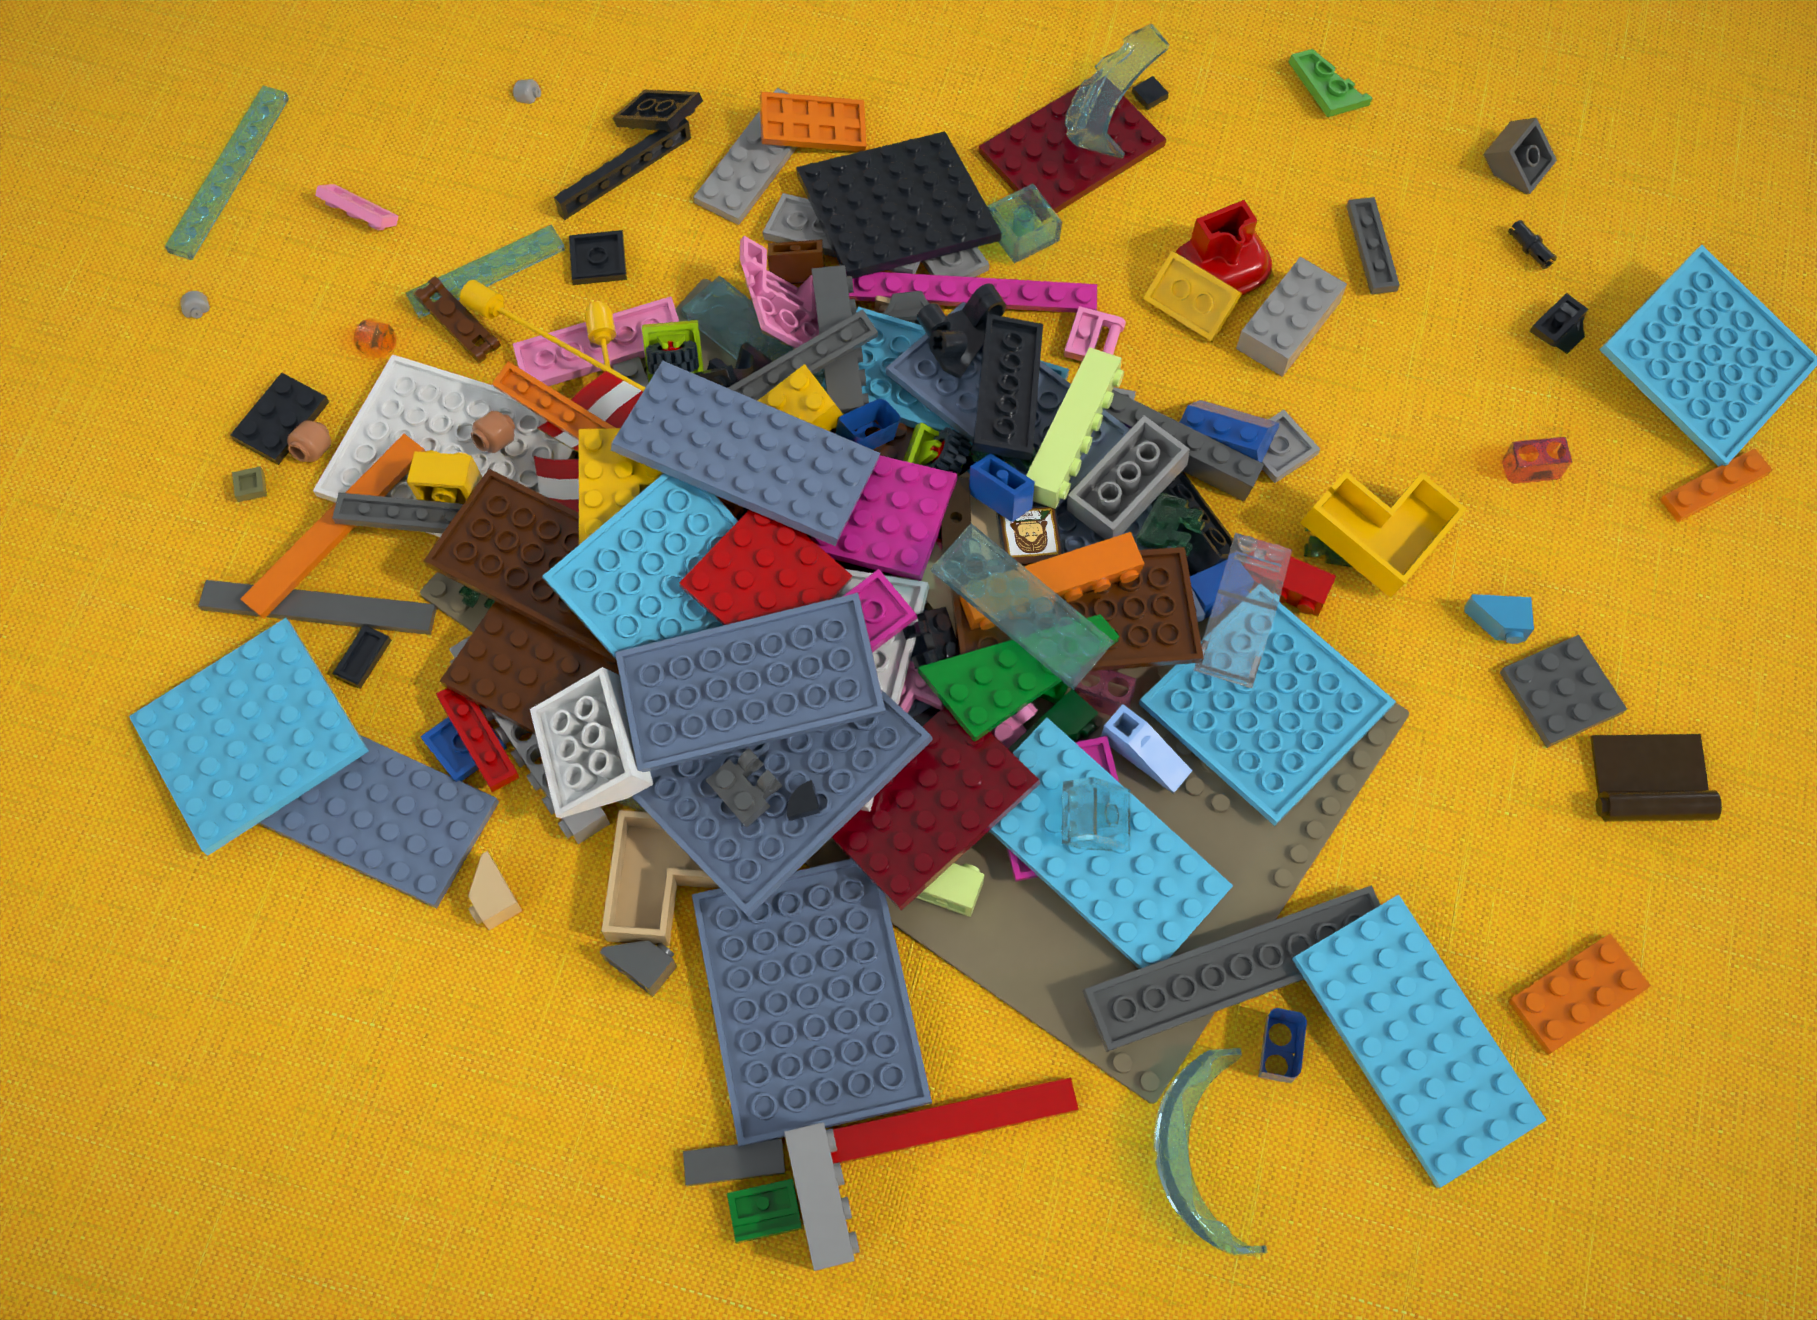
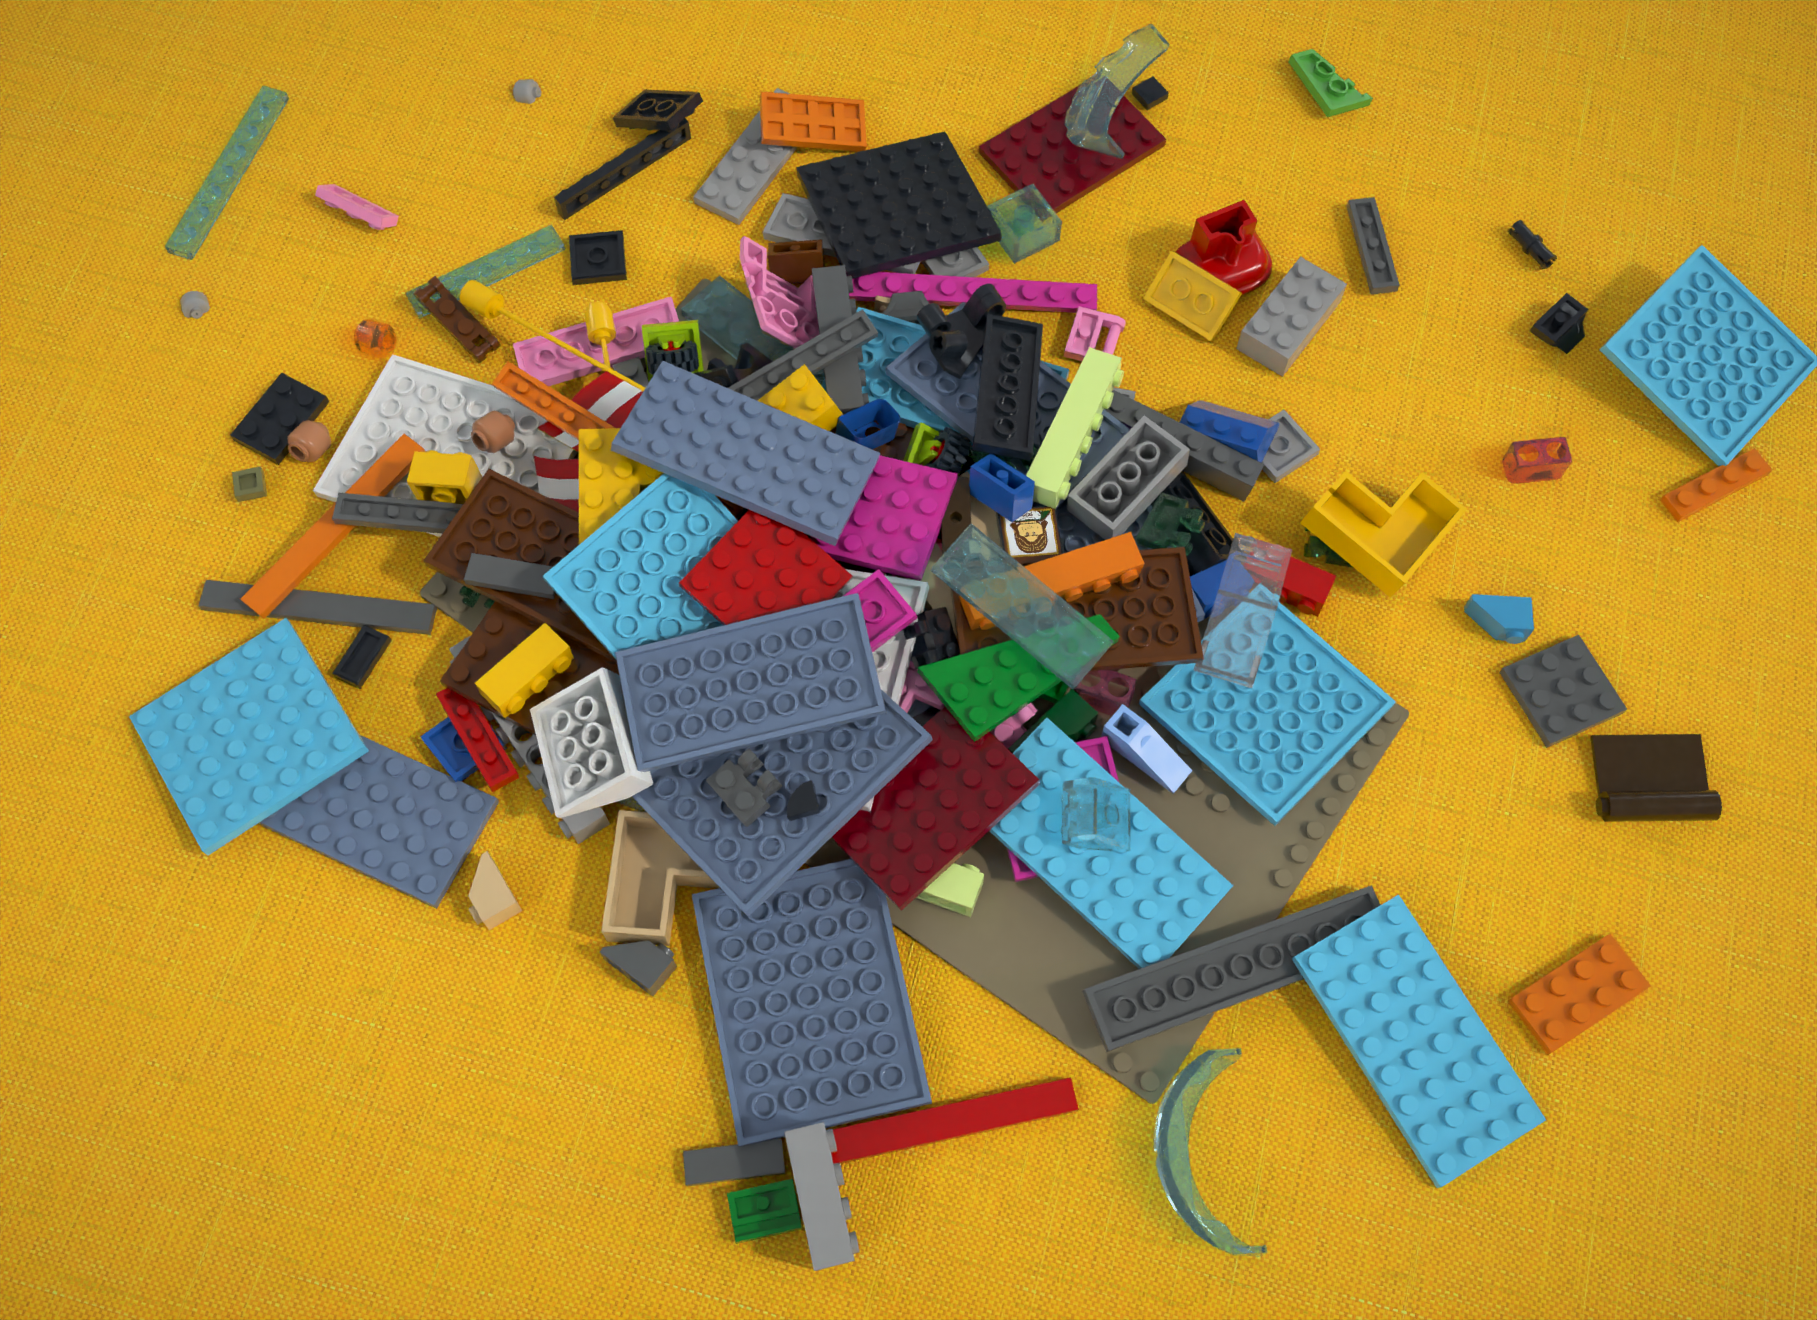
(508, 575): none -> dark grey tile
(525, 670): none -> yellow brick
(1297, 1024): blue piece -> none
(1521, 155): dark grey slope -> none

